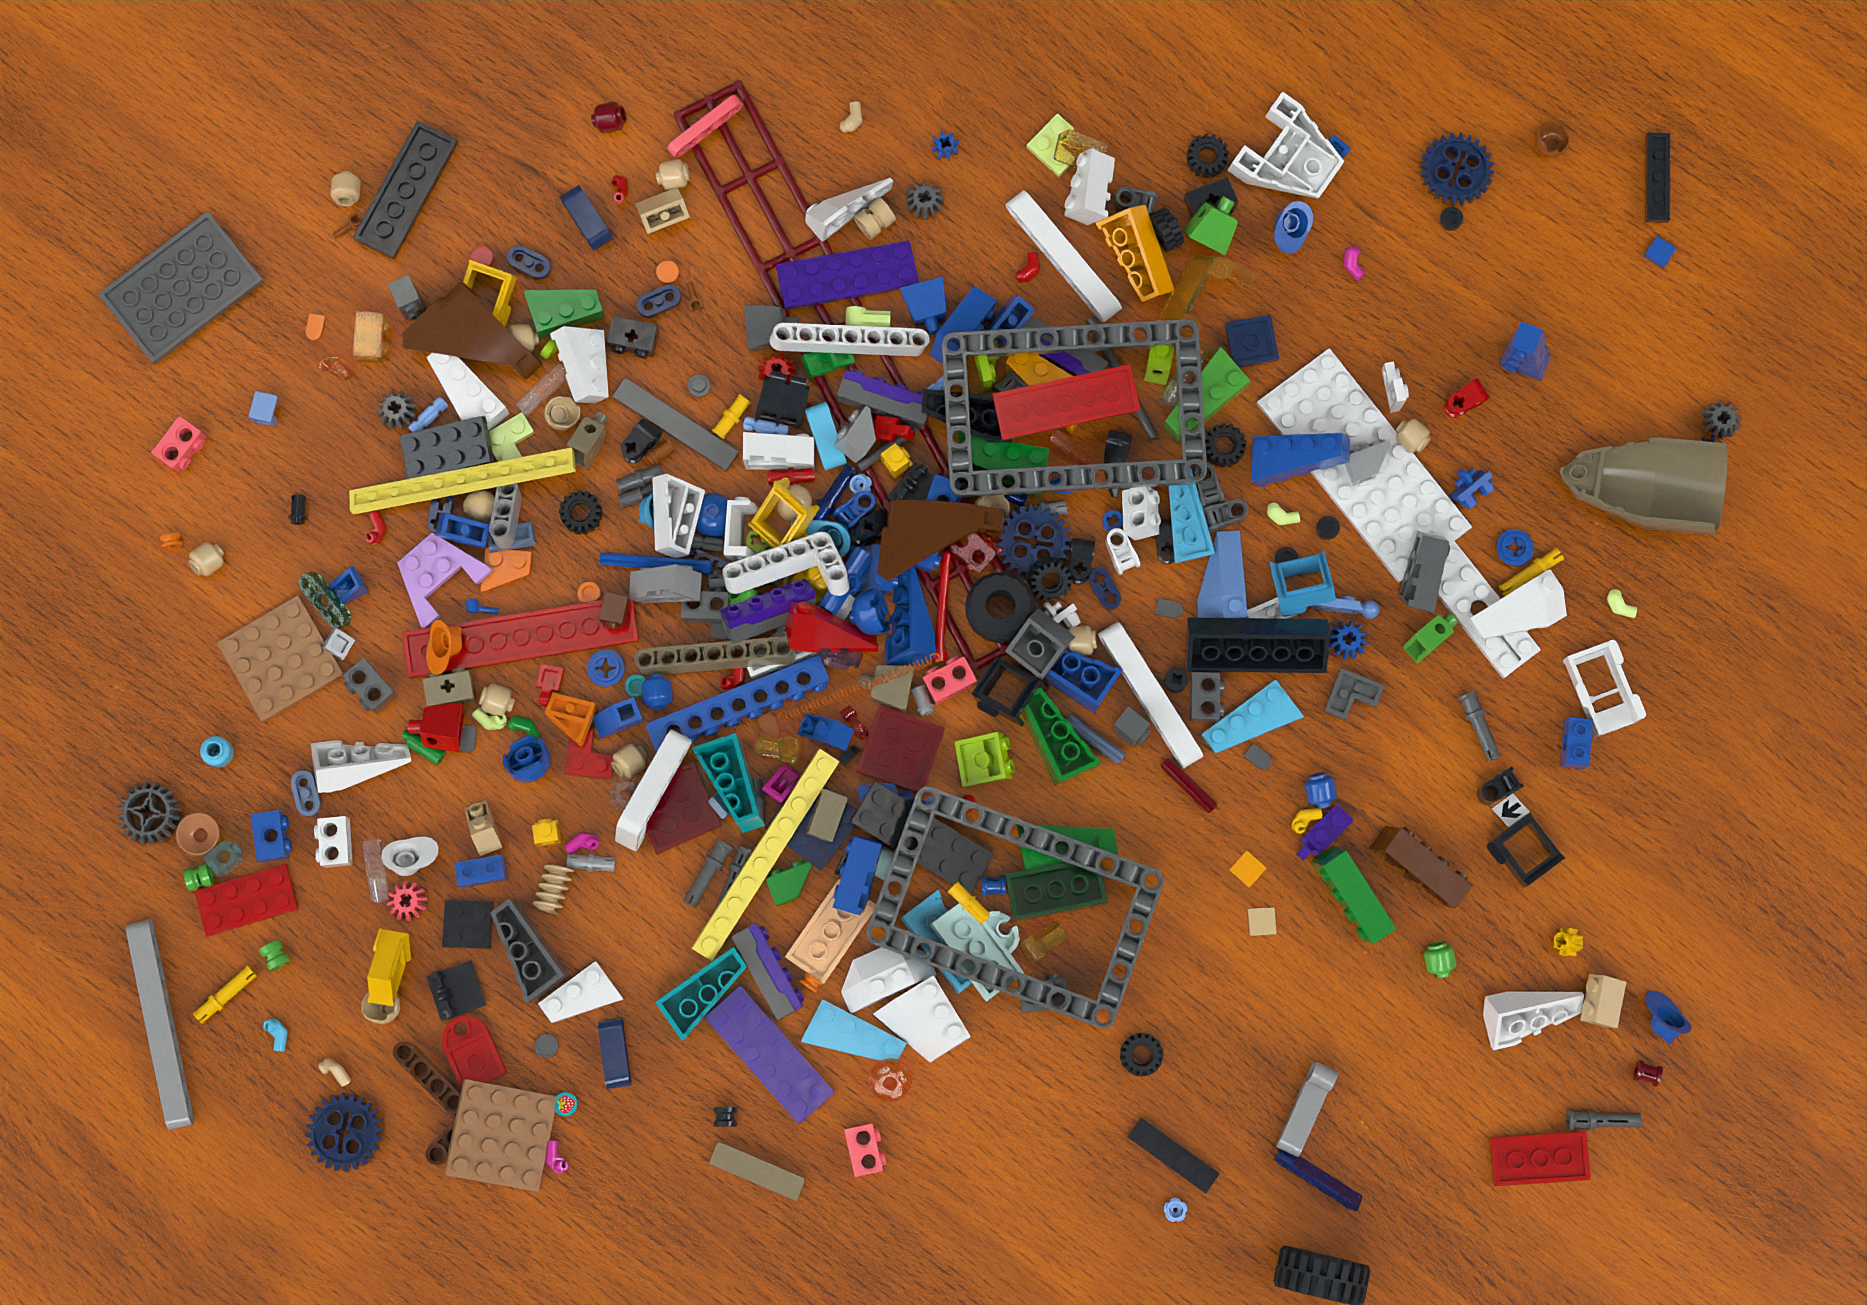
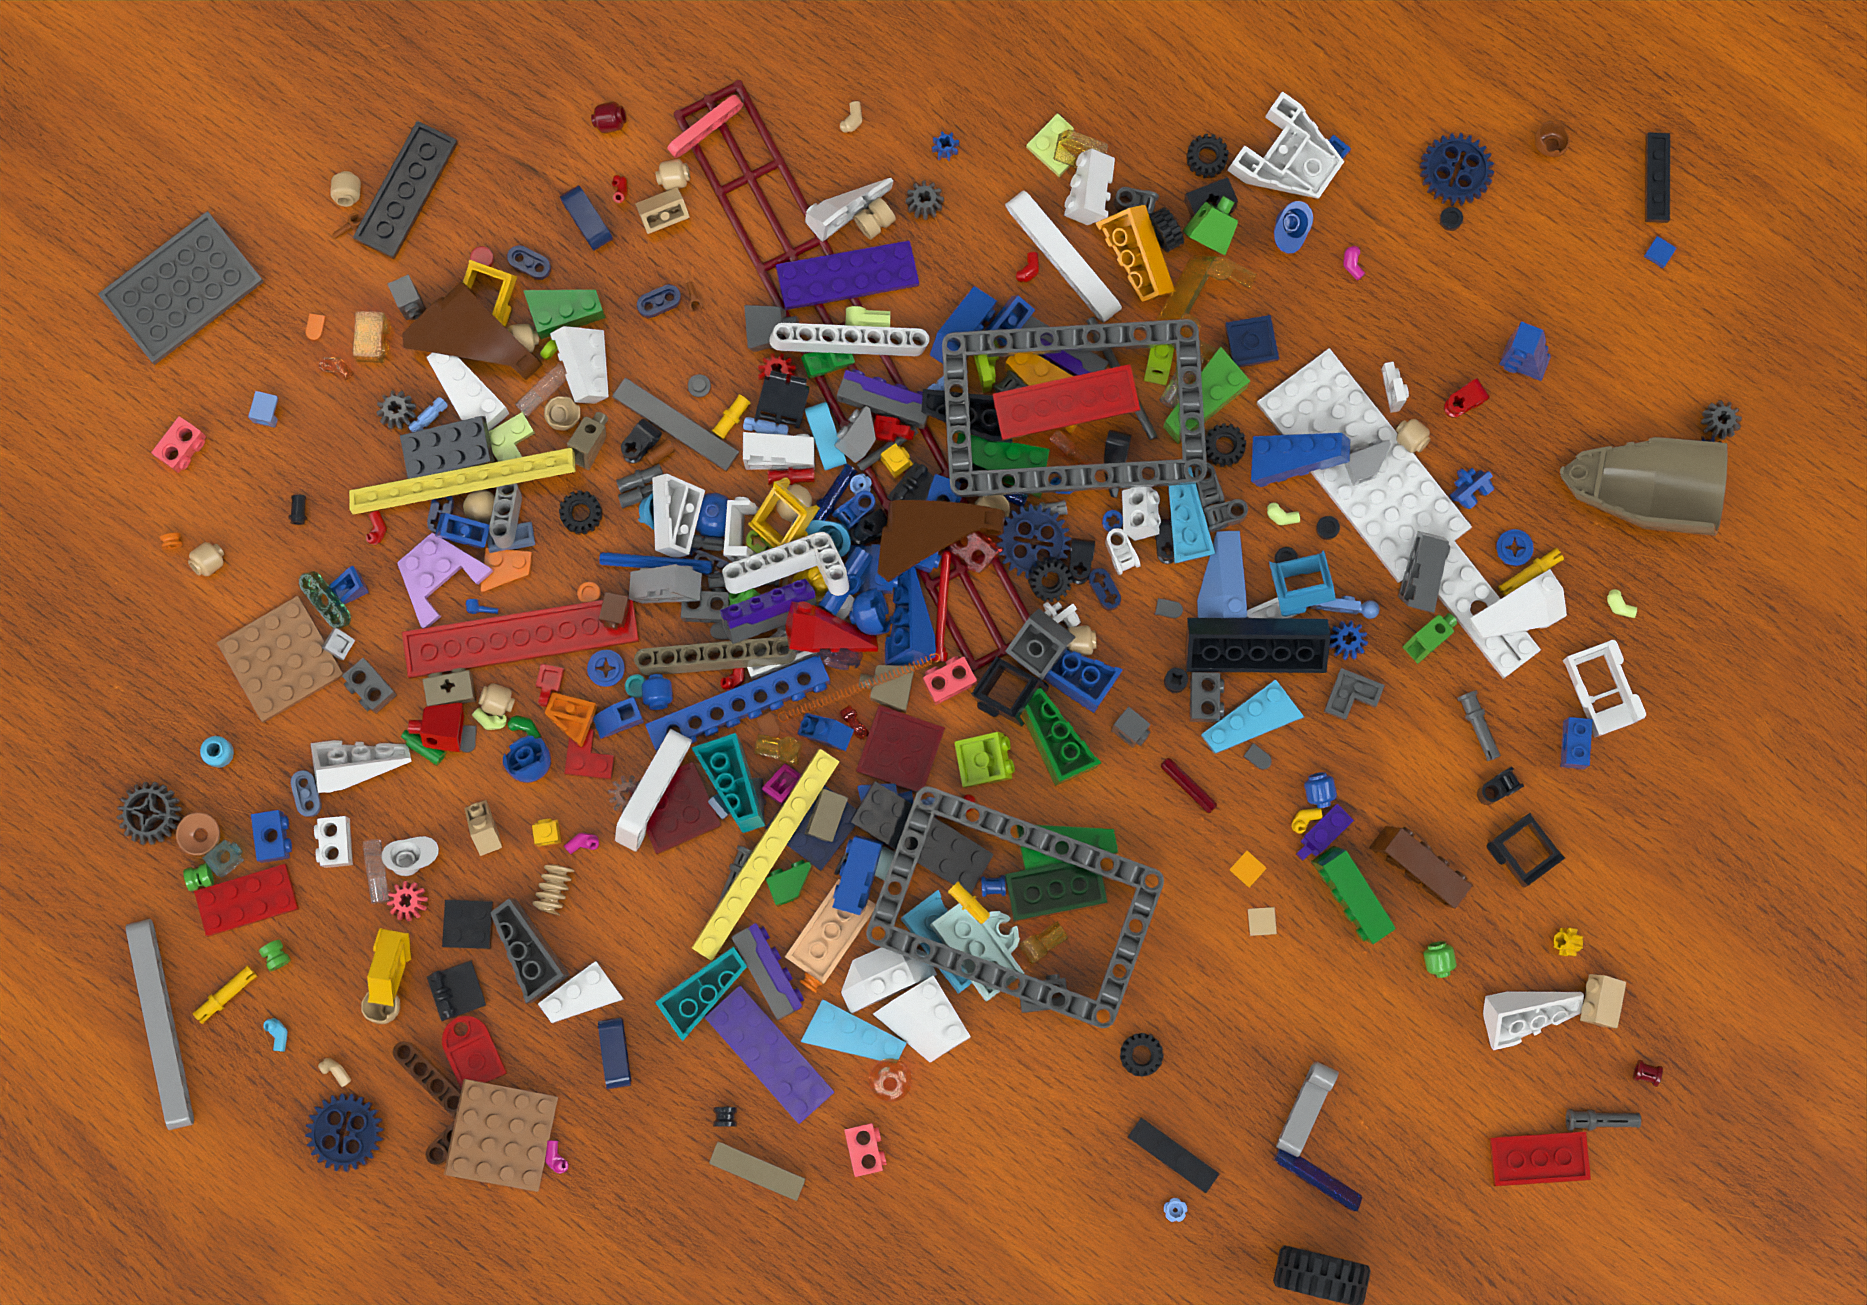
(443, 643): orange piece -> none
(481, 871): blue brick -> none
(546, 1046): dark grey piece -> none
(566, 1104): tile -> none
(590, 862): light grey pin -> none
(624, 329): black brick -> none
(629, 760): tan head -> none
(667, 272): orange tile -> none
(713, 862): dark grey pin -> none
(848, 756): black tile -> none
(923, 701): light grey pin -> none
(926, 303): blue torso -> none
(999, 585): black tyre -> none
(1096, 740): sand blue axle -> none
(1150, 695): white beam -> none
(1510, 810): white sticker -> none
(1666, 1017): blue piece -> none

